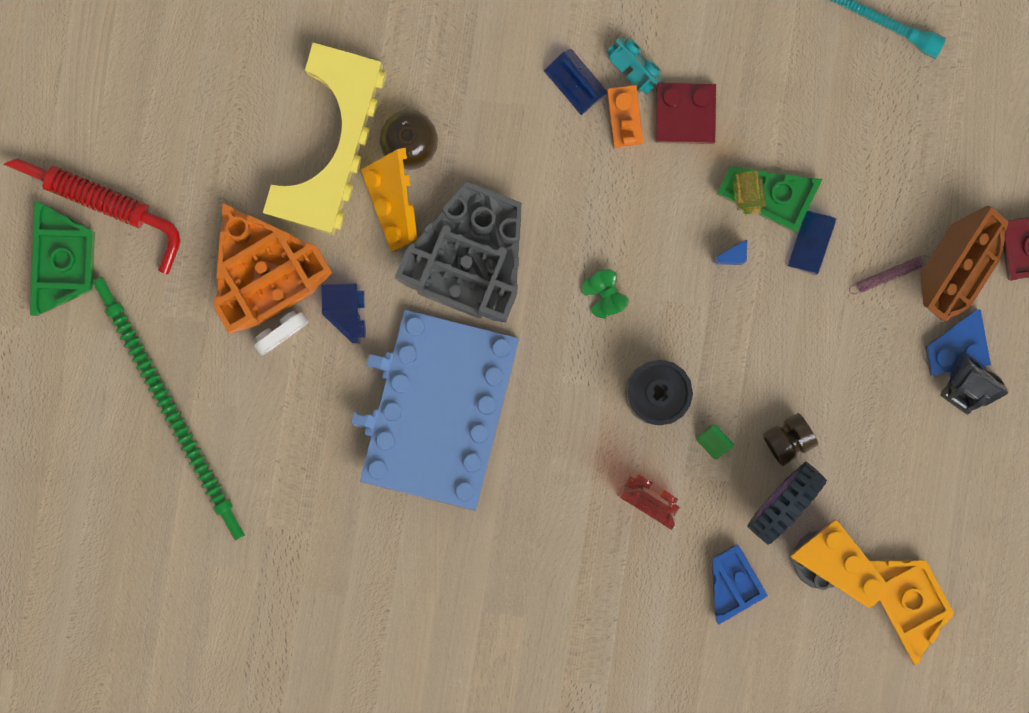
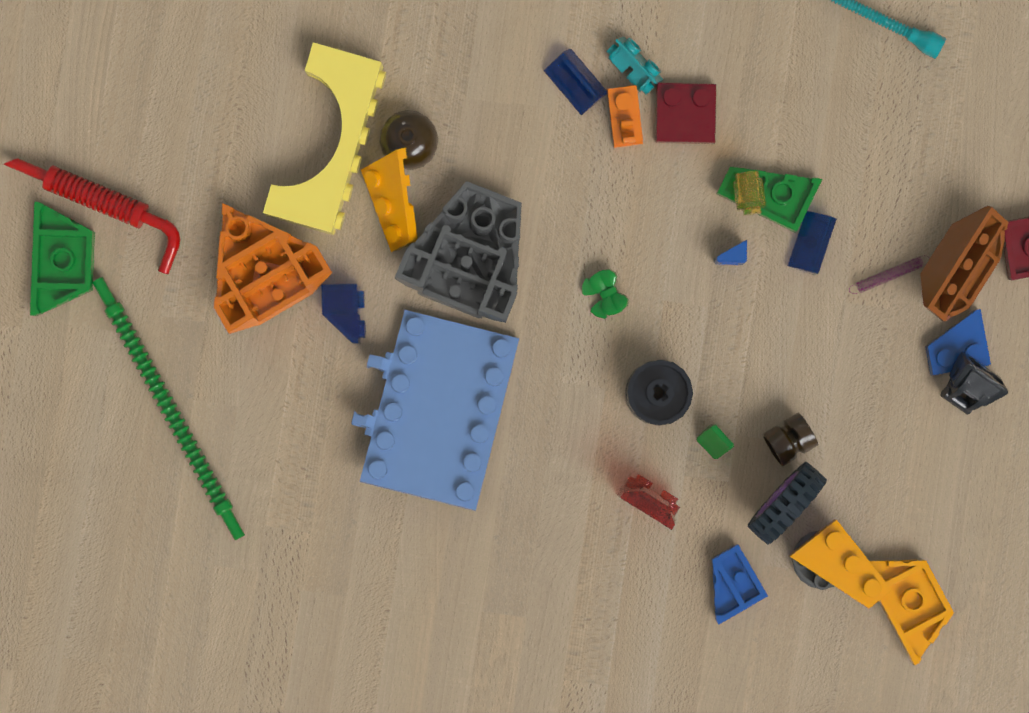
(270, 339): white plate -> none

